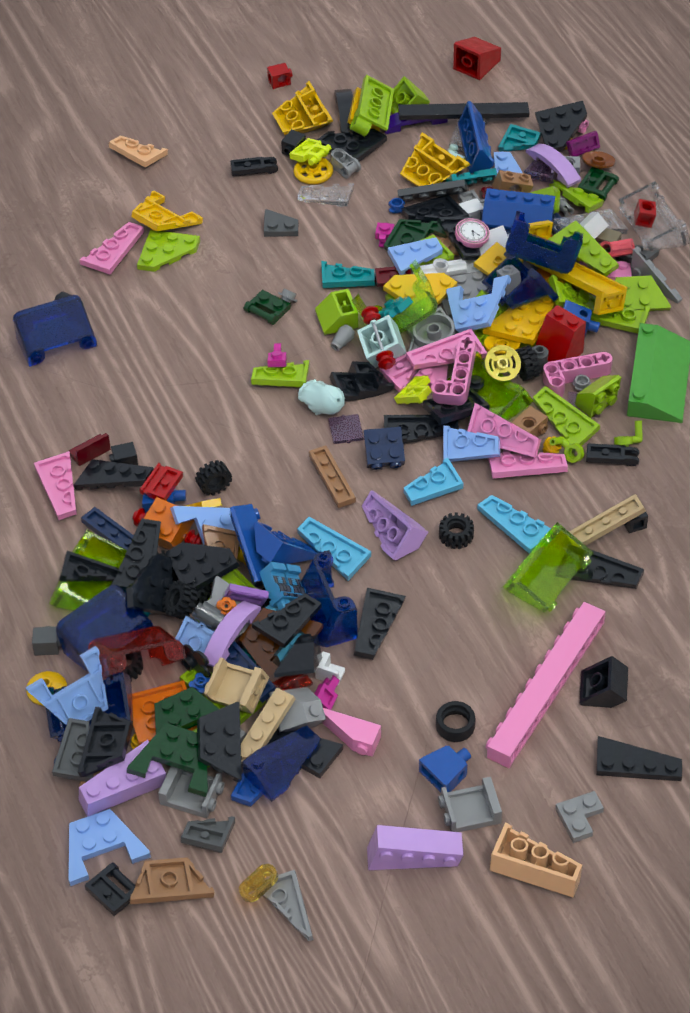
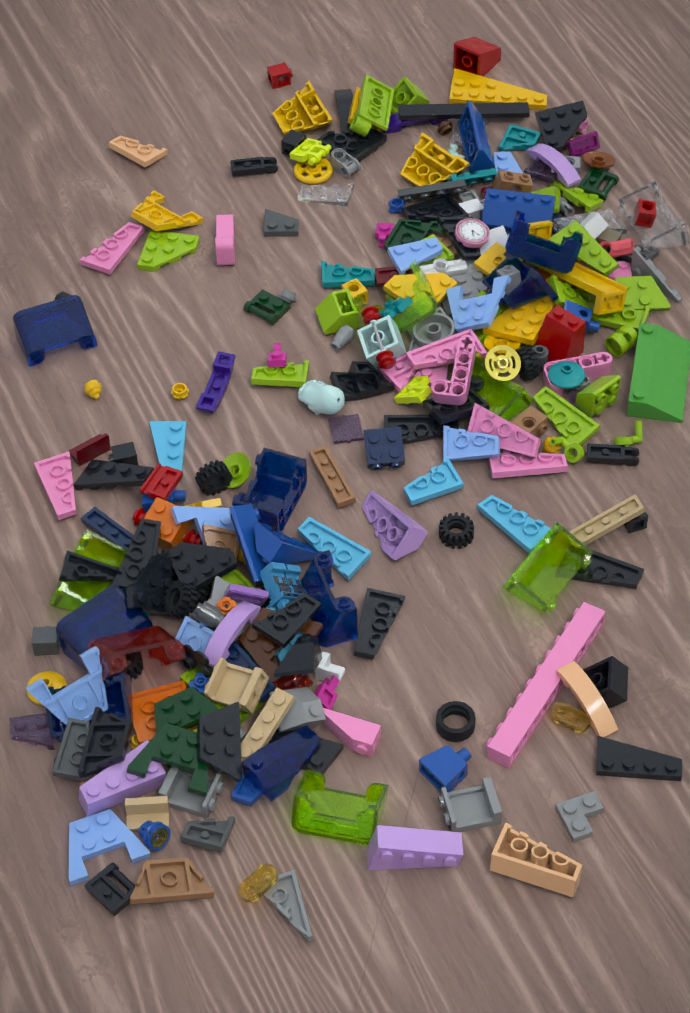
(31, 729): none -> clear purple wing
(93, 389): none -> yellow plate
(146, 809): none -> tan panel
(150, 835): none -> blue piece
(169, 442): none -> medium azure wing
(179, 391): none -> yellow plate
(218, 382): none -> dark purple slope
(225, 240): none -> bright pink beam
(239, 467): none -> lime dish
(276, 487): none -> clear blue windscreen
(335, 812): none -> clear neon green windscreen
(356, 287): none -> yellow brick
(445, 127): none -> reddish brown plate
(481, 89): none -> yellow wing
(566, 374): none -> teal dish
(570, 717): none -> clear yellow plate
(589, 699): none -> light nougat slope
(621, 341): none -> lime wheel

